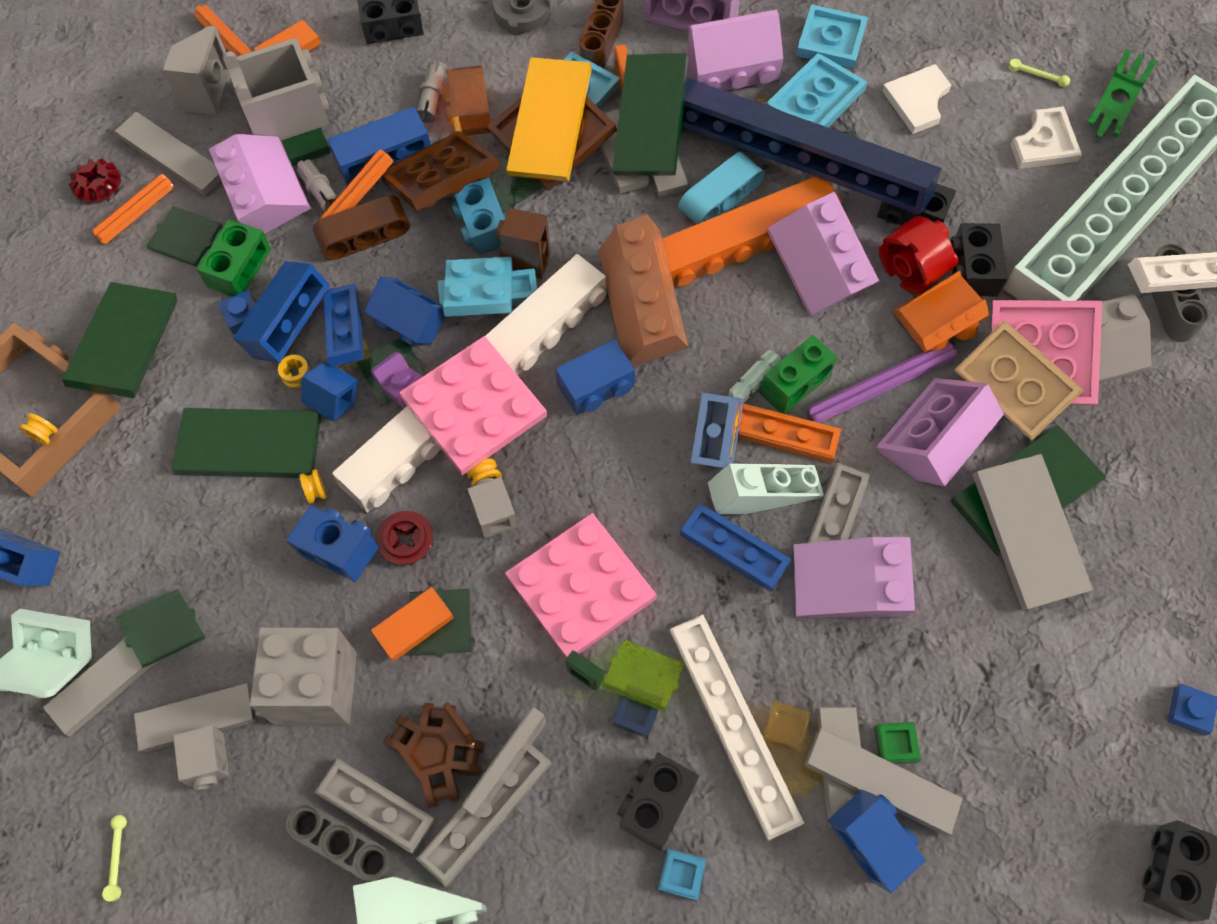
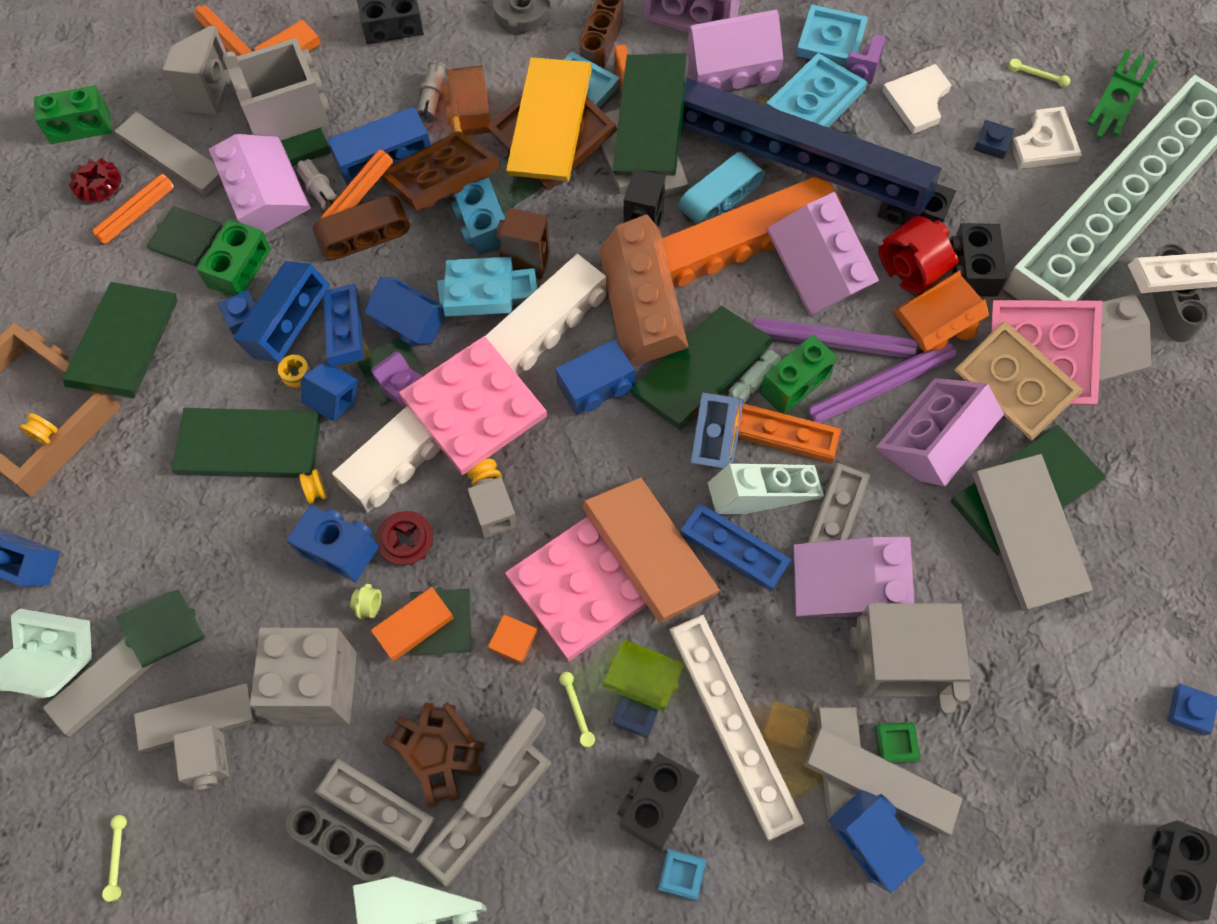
(72, 114): none -> green brick
(366, 602): none -> yellowish green plate
(512, 639): none -> orange tile
(584, 670): dark green tile -> none
(587, 739): none -> yellowish green hinge
(644, 196): none -> black brick
(650, 549): none -> nougat tile
(715, 357): none -> dark green tile
(838, 338): none -> medium lavender axle
(866, 64): none -> medium lavender bracket
(912, 653): none -> light grey container
(994, 139): none -> dark blue plate

